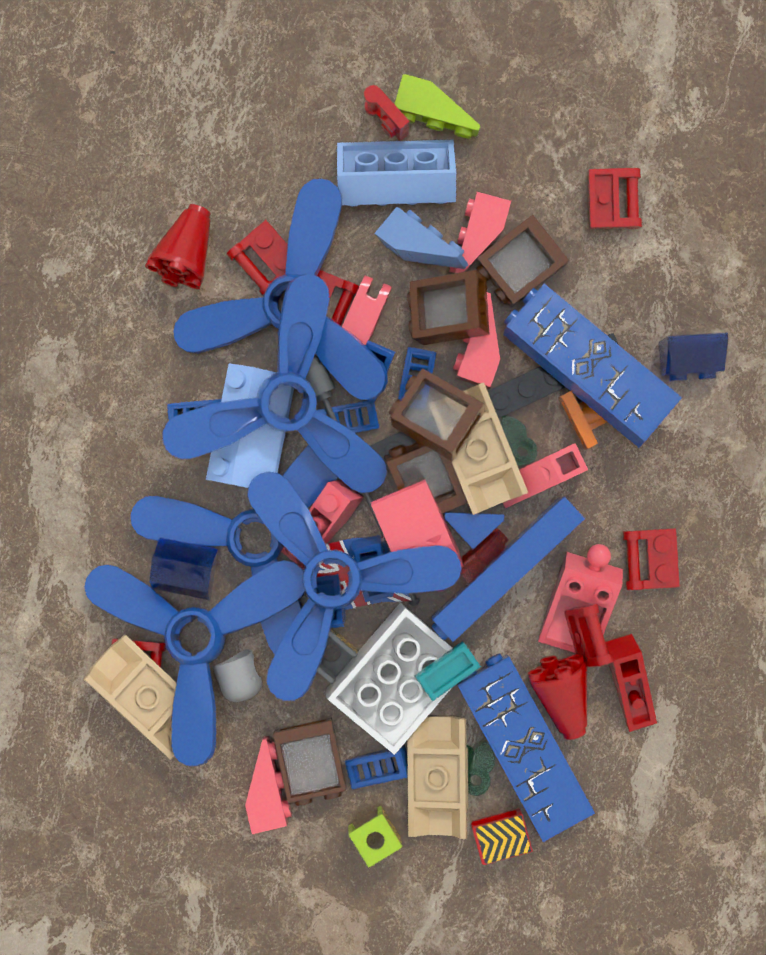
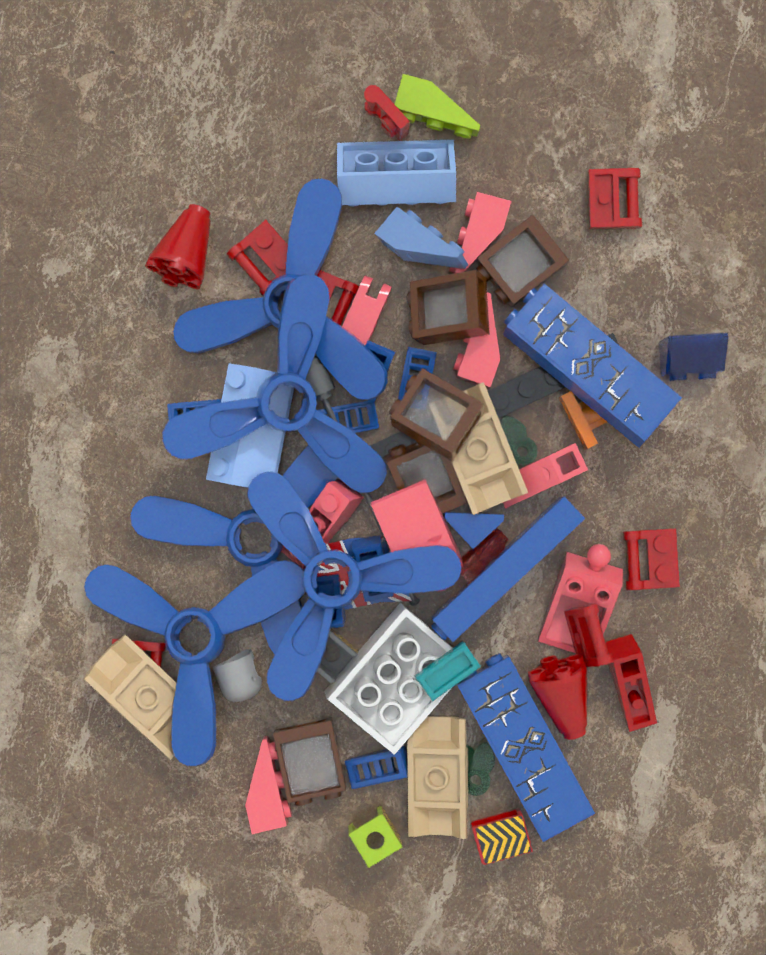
(183, 568): clear blue slope -> none

